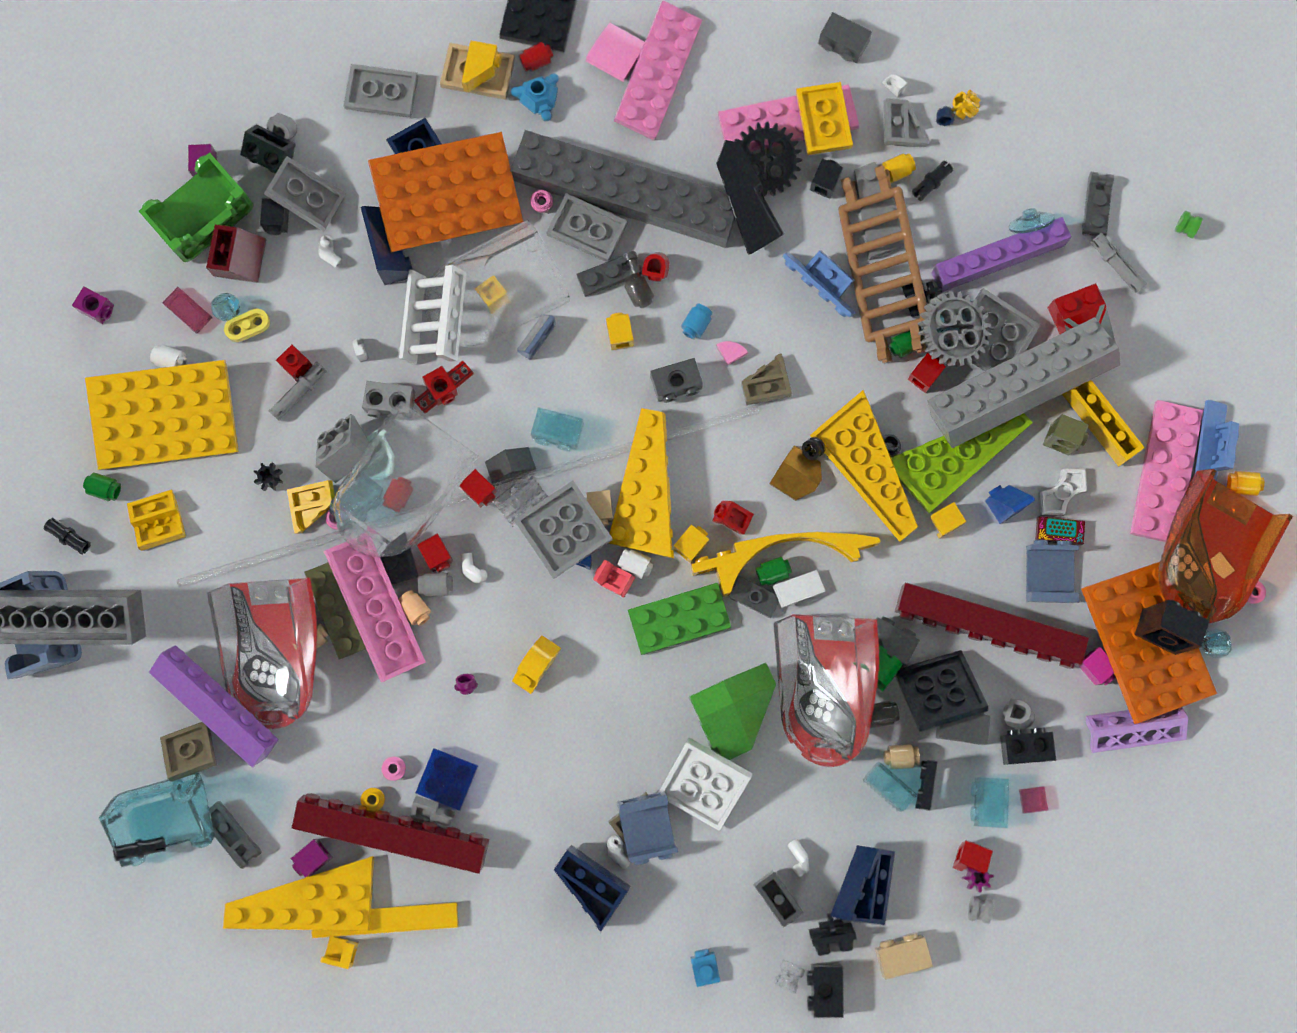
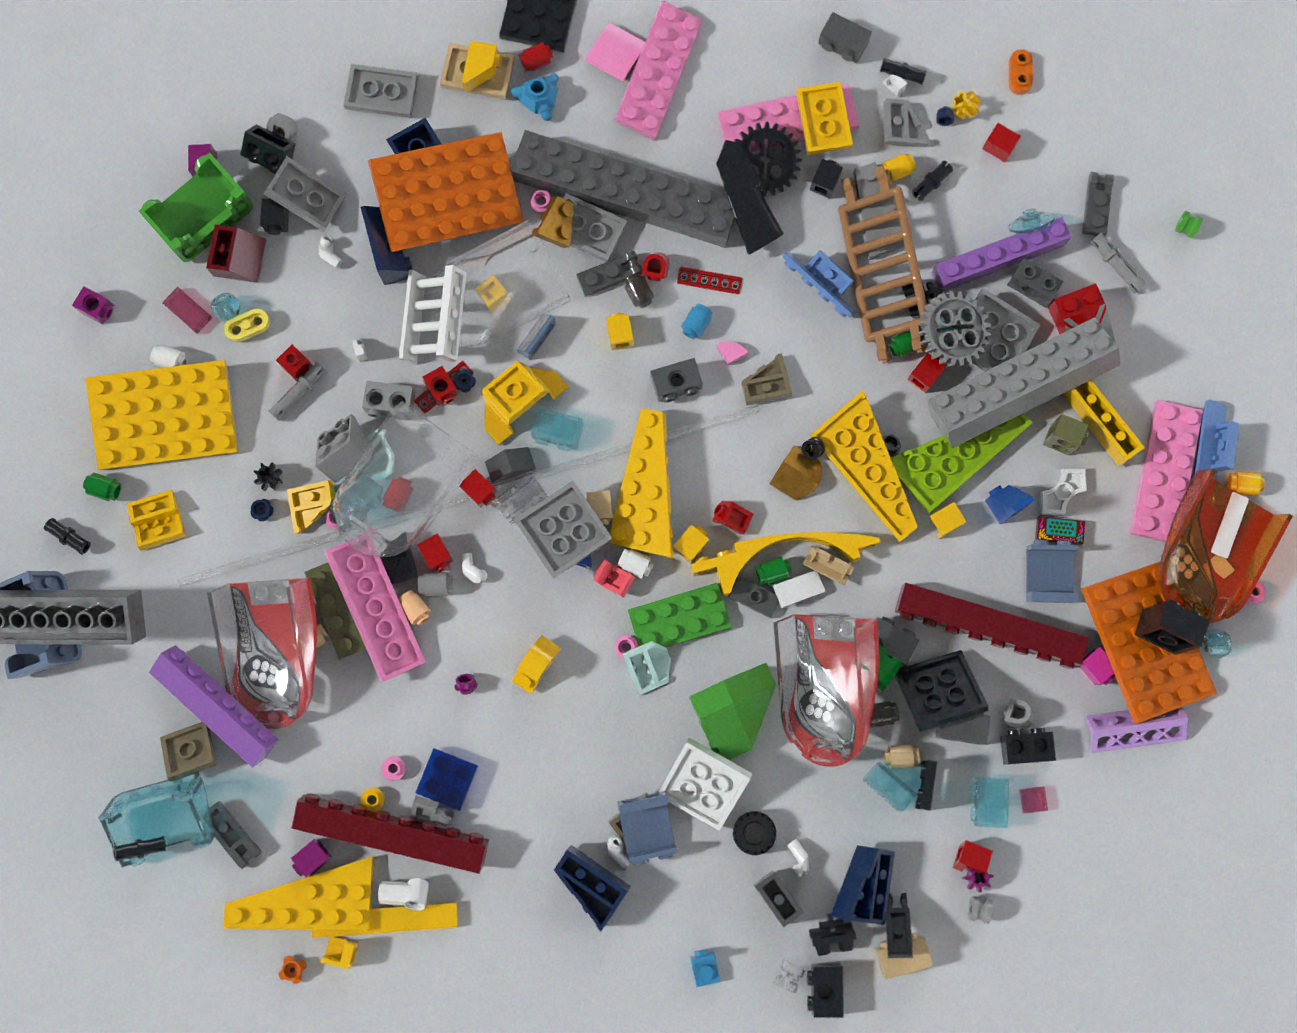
(257, 505): none -> dark blue plate
(286, 973): none -> orange plate
(410, 894): none -> white piece
(459, 376): none -> dark blue plate
(514, 394): none -> yellow piece
(556, 222): none -> pearl gold wing
(623, 640): none -> bright pink plate
(648, 666): none -> light aqua slope
(709, 280): none -> red sticker
(769, 828): none -> black tyre
(828, 565): none -> tan hinge
(899, 929): none -> black hinge
(903, 71): none -> black pin
(1001, 142): none -> red panel
(1020, 70): none -> orange plate
(1035, 283): none -> dark grey brick
(1229, 525): none -> white sticker

